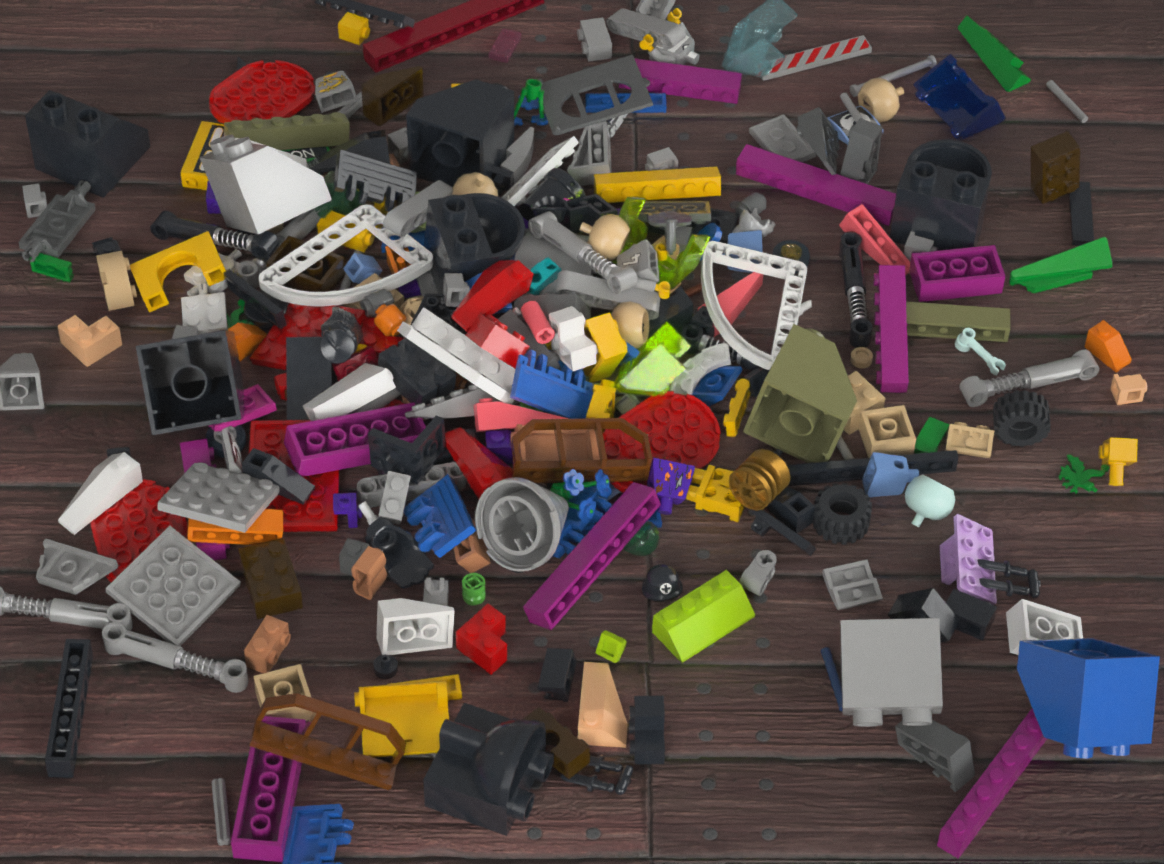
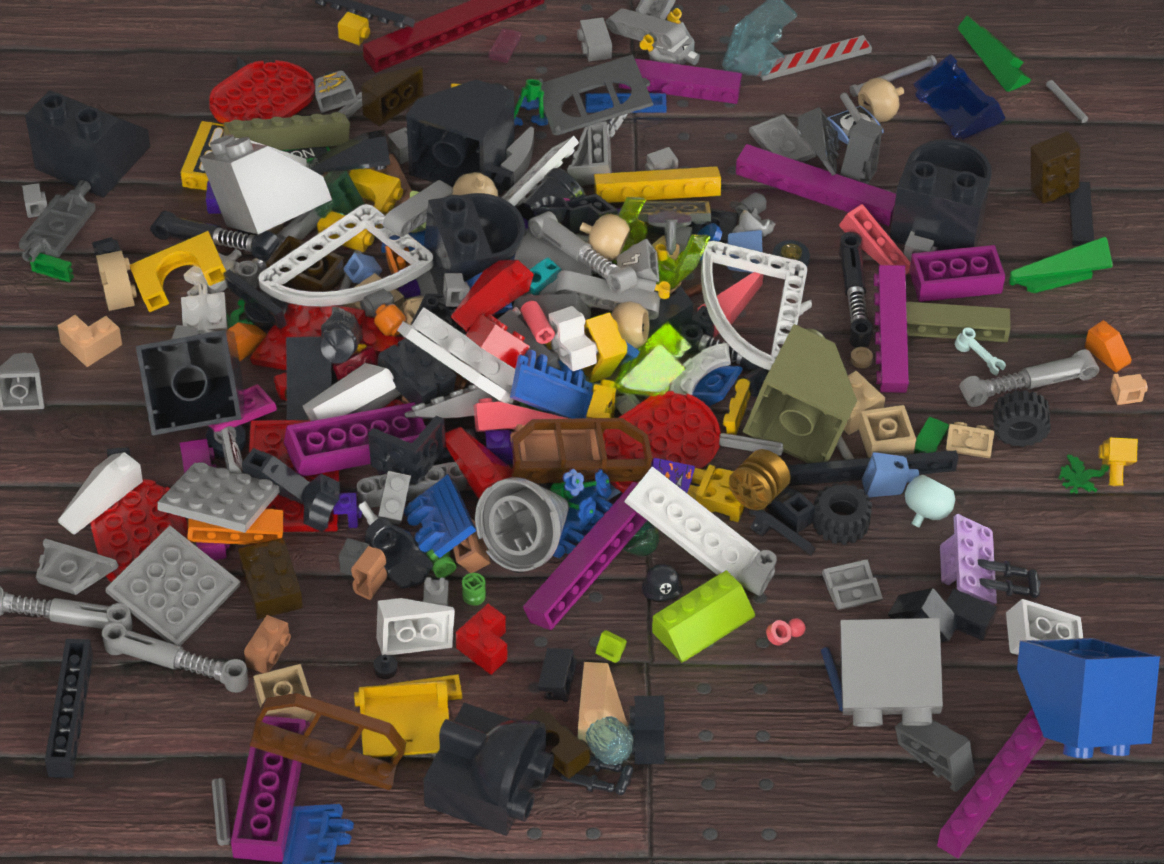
(319, 501): none -> black arch
(373, 180): hinge -> none
(441, 566): none -> bright green wheel
(610, 740): none -> clear light blue hair
(691, 525): none -> white plate
(749, 443): none -> light grey axle
(794, 628): none -> coral plate

